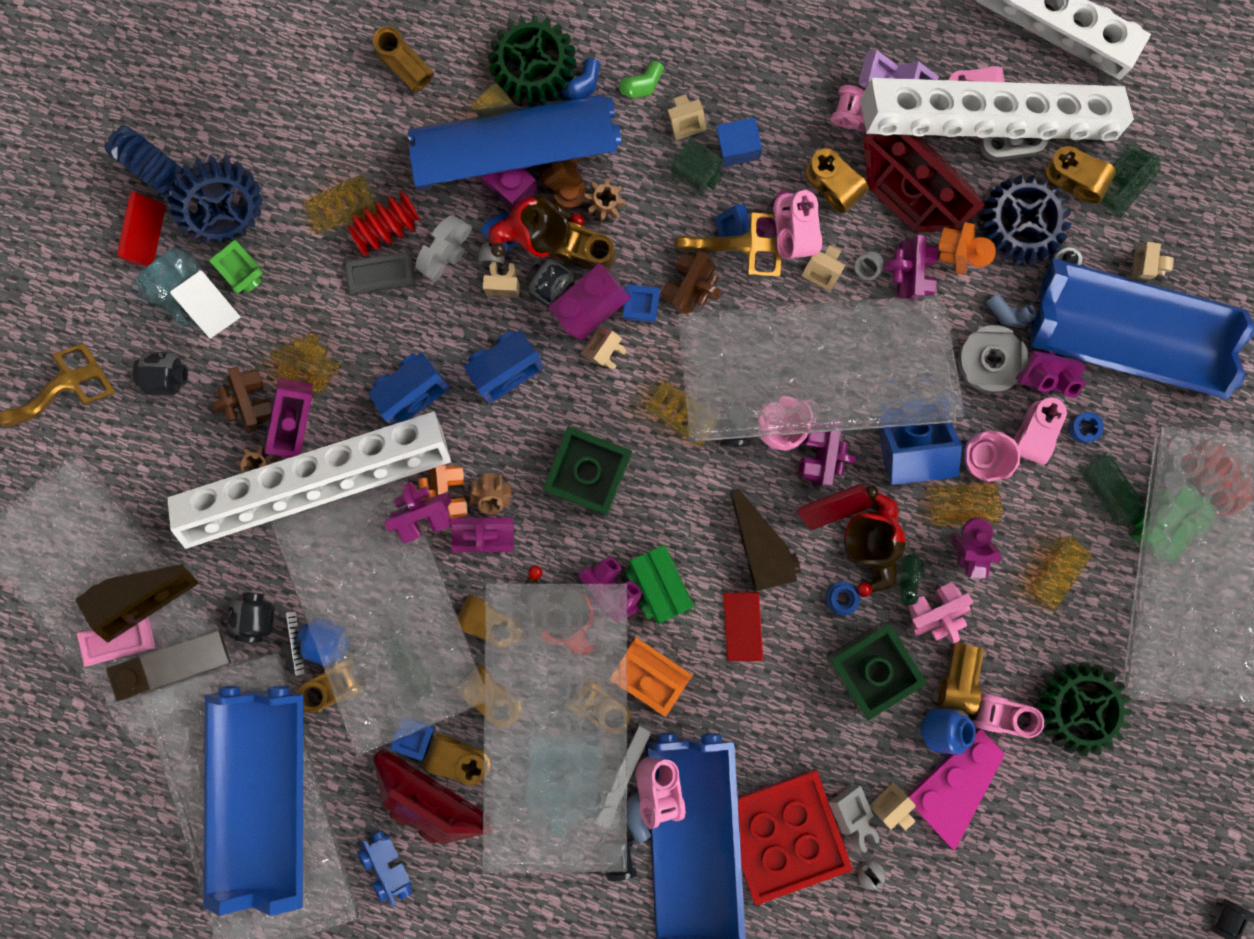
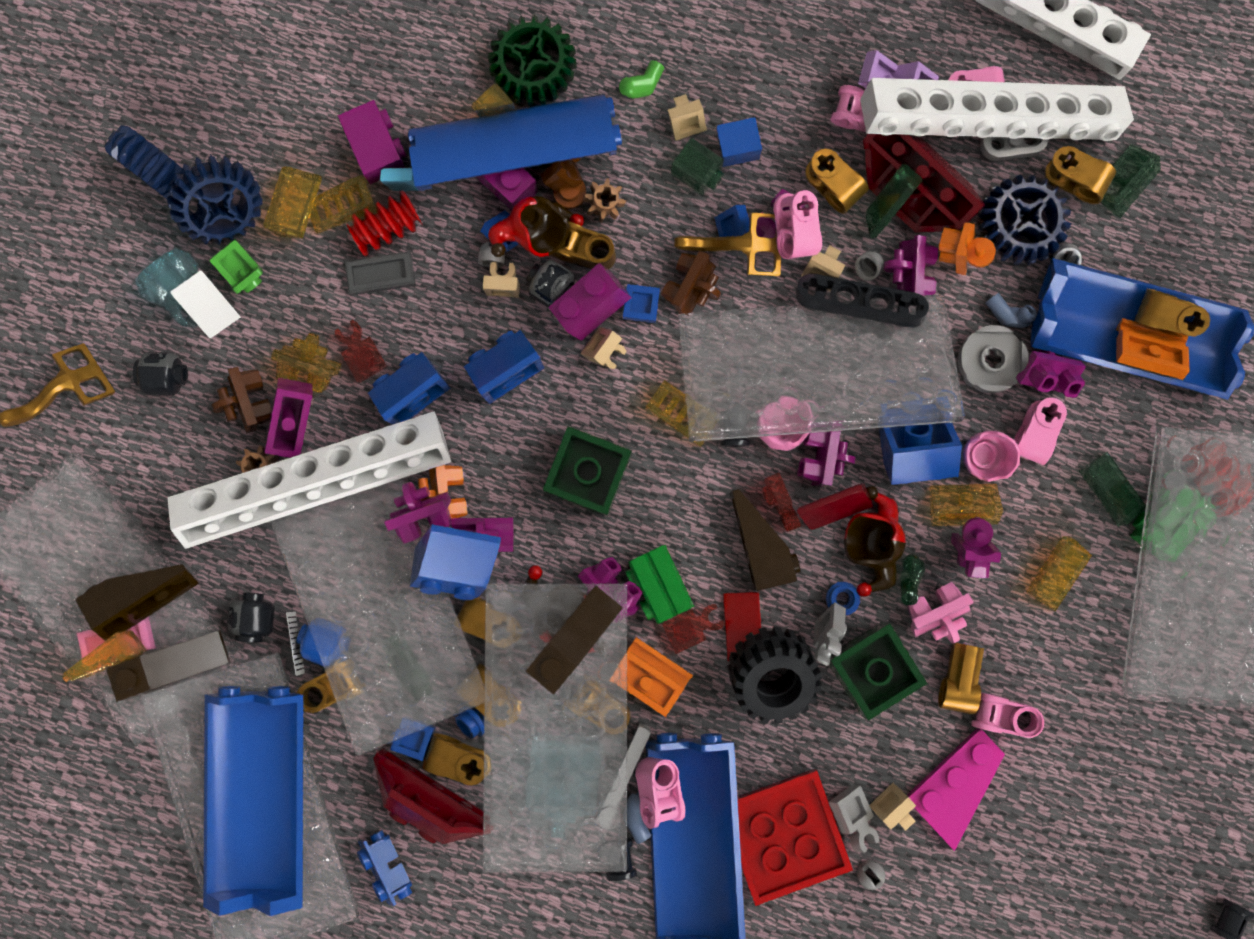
(115, 650): none -> clear yellow slope
(141, 230): red slope -> none
(292, 202): none -> clear yellow slope
(362, 355): none -> clear red plate
(371, 141): none -> magenta brick
(398, 179): none -> medium azure tile
(402, 59): pearl gold piece -> none
(444, 248): light grey plate -> none
(454, 562): none -> slope
(471, 723): none -> blue plate
(490, 493): medium nougat gear -> none
(574, 640): none -> dark brown slope
(584, 84): blue arm -> none
(687, 629): none -> clear red plate
(777, 495): none -> clear red plate
(782, 696): none -> black tyre
(829, 632): none -> light grey plate
(862, 295): none -> black beam
(891, 199): none -> clear green slope
(947, 731): blue head -> none
(1074, 427): blue bush -> none
(1107, 696): dark green gear -> none
(1149, 263): tan tile -> none
(1152, 349): none -> orange plate
(1168, 313): none -> pearl gold piece

